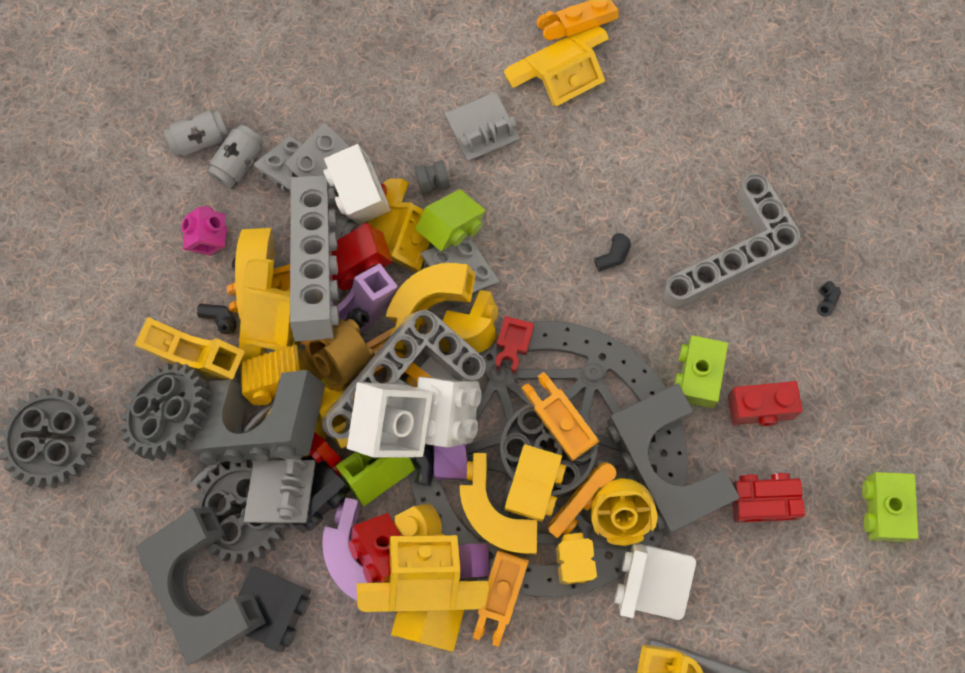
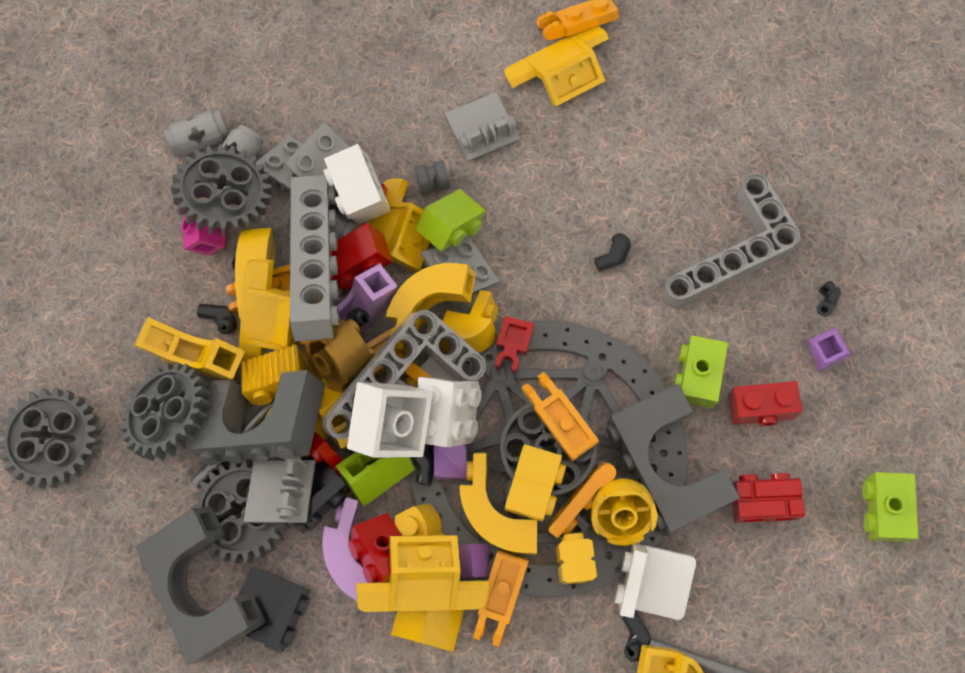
(193, 183): none -> dark grey gear
(638, 636): none -> black arm
(828, 349): none -> medium lavender slope

